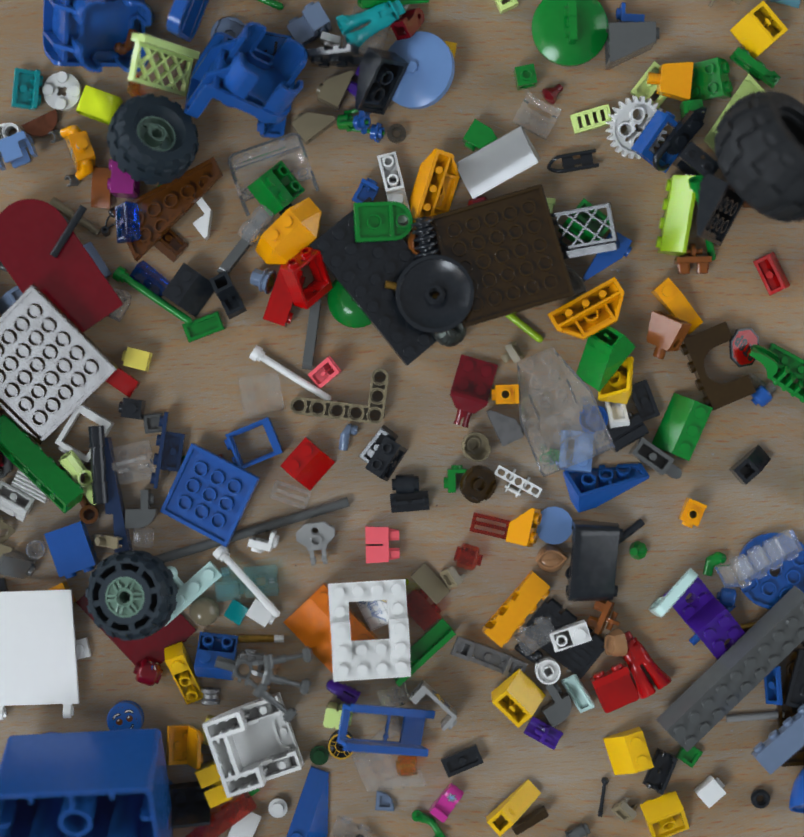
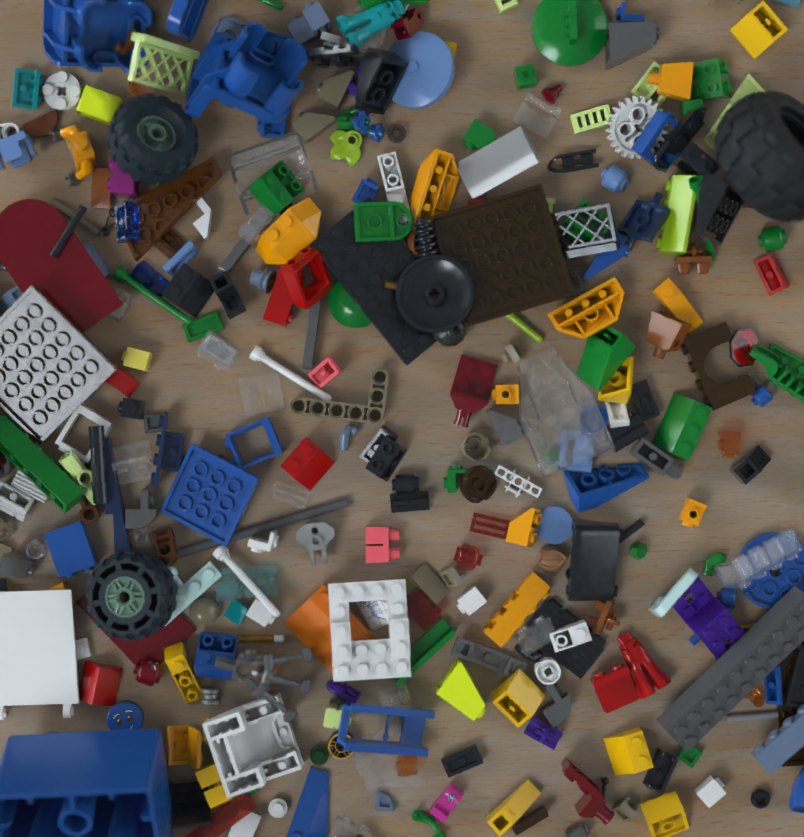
(99, 683): none -> red slope
(106, 541): dark tan piece -> none
(164, 543): none -> reddish brown piece
(184, 255): none -> medium blue tile
(217, 350): none -> clear brick
(344, 148): none -> lime plate
(424, 688): light grey panel -> none
(461, 691): none -> neon yellow slope
(470, 601): none -> white brick
(578, 693): light aqua tile -> none
(592, 801): none -> dark red plate
(615, 179): none -> medium blue head
(616, 643): medium nougat hat -> none
(644, 220): none -> dark blue plate
(729, 444): none -> clear orange brick
(754, 67): green hinge -> none
(755, 697): none -> clear orange arm
(772, 238): none -> green head

